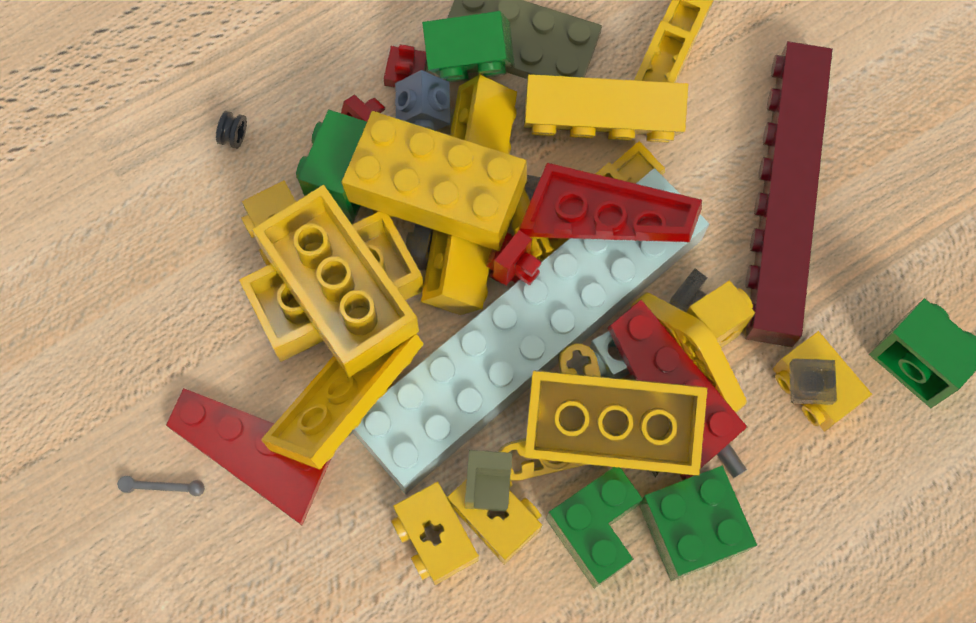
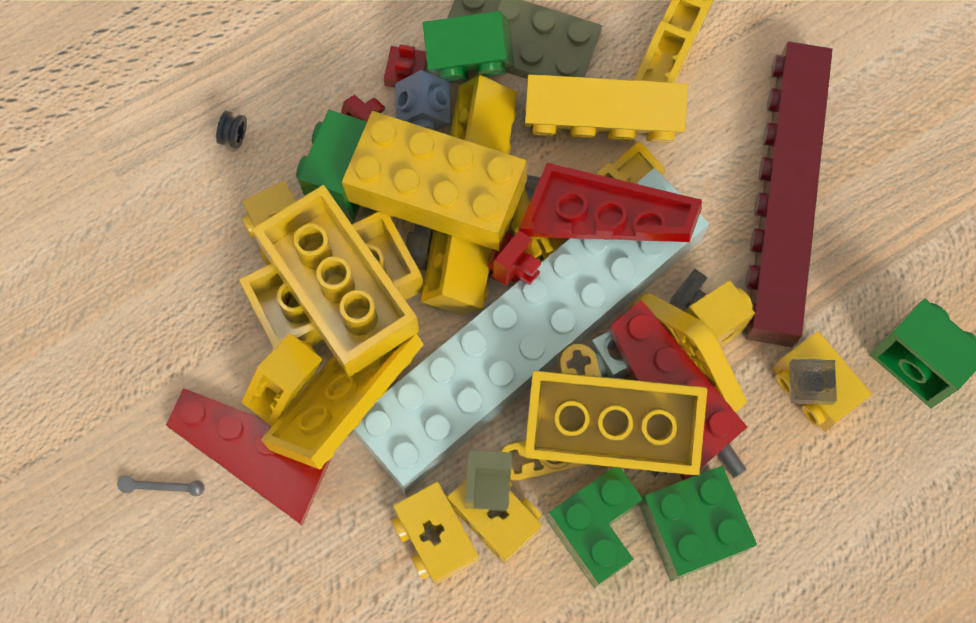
(281, 378): none -> yellow brick

